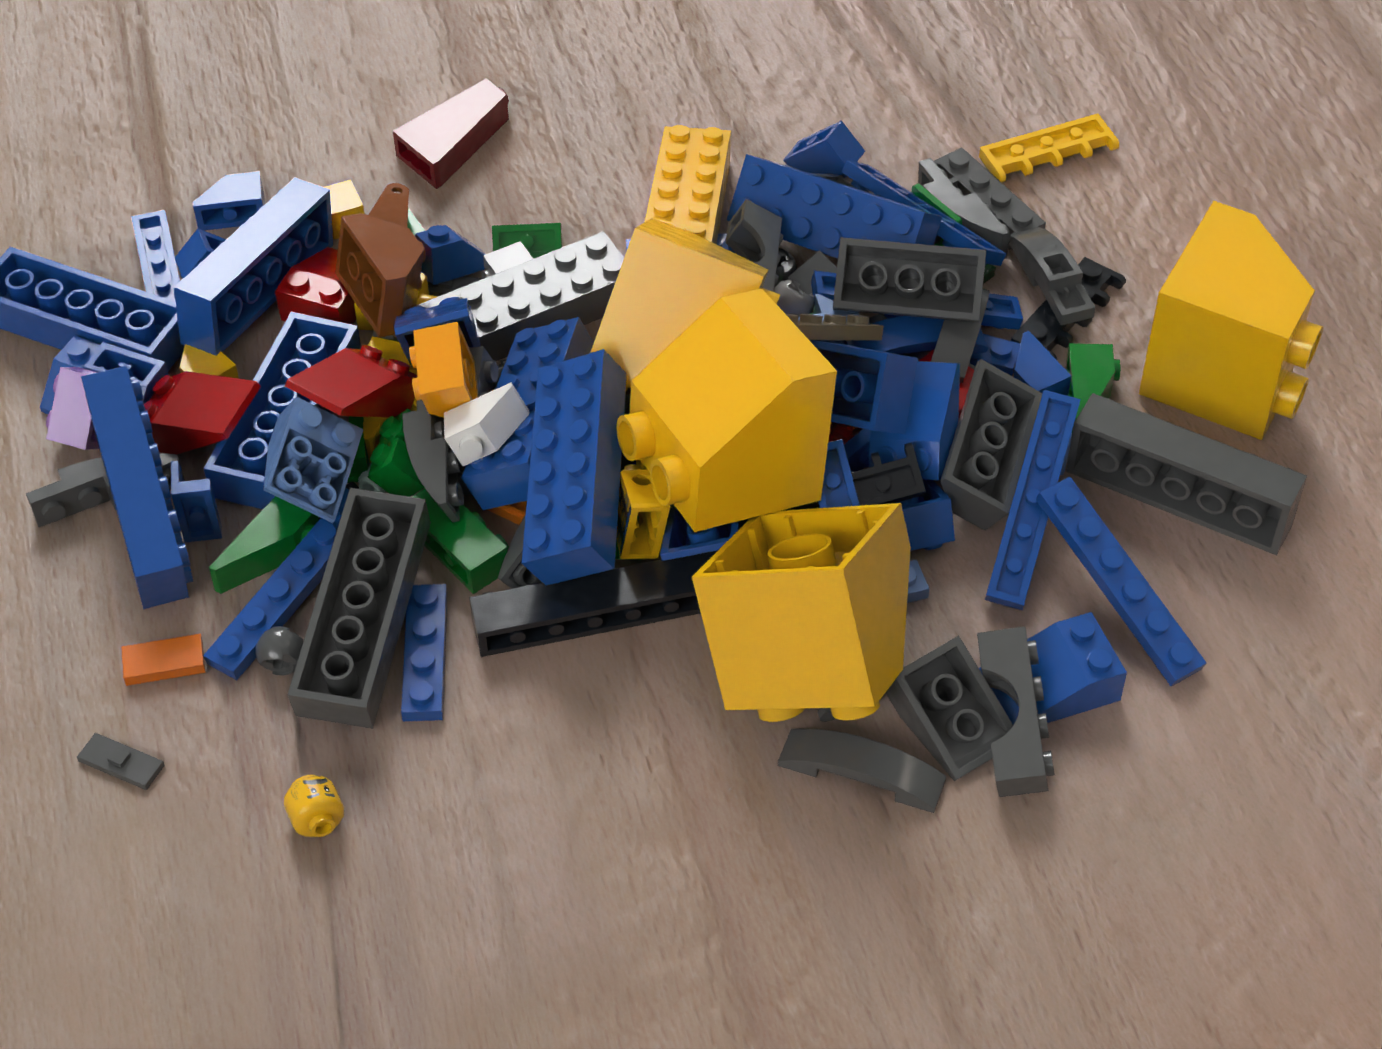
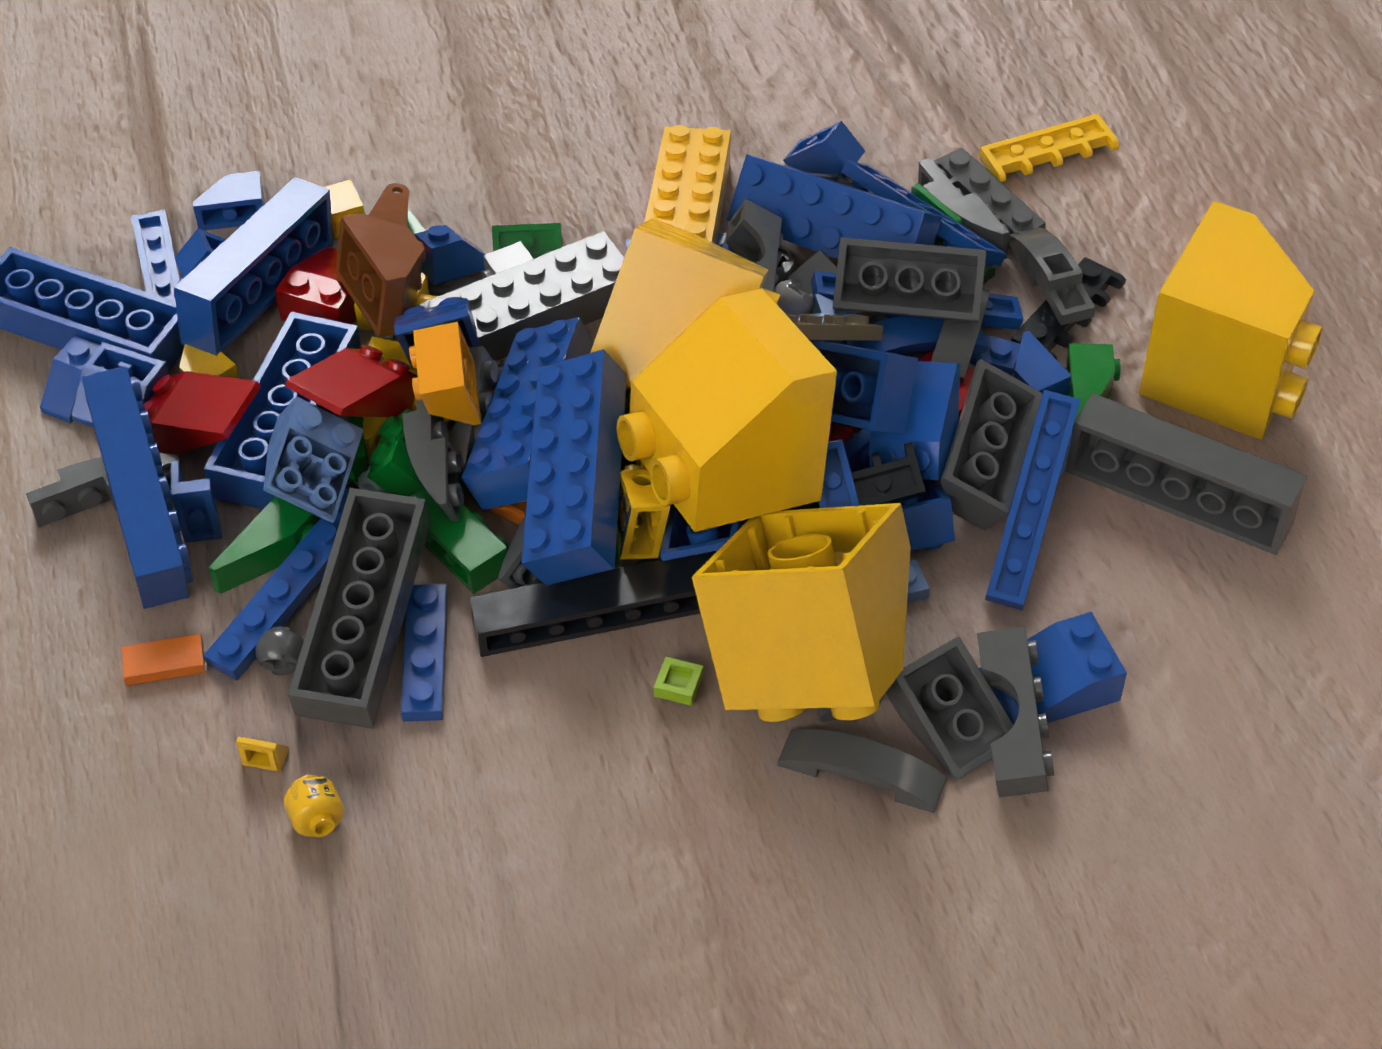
(70, 417): brick -> none
(120, 761): dark grey piece -> none
(262, 754): none -> yellow slope
(451, 132): slope -> none
(484, 423): white slope -> none
(678, 681): none -> lime plate
(1121, 581): blue plate -> none

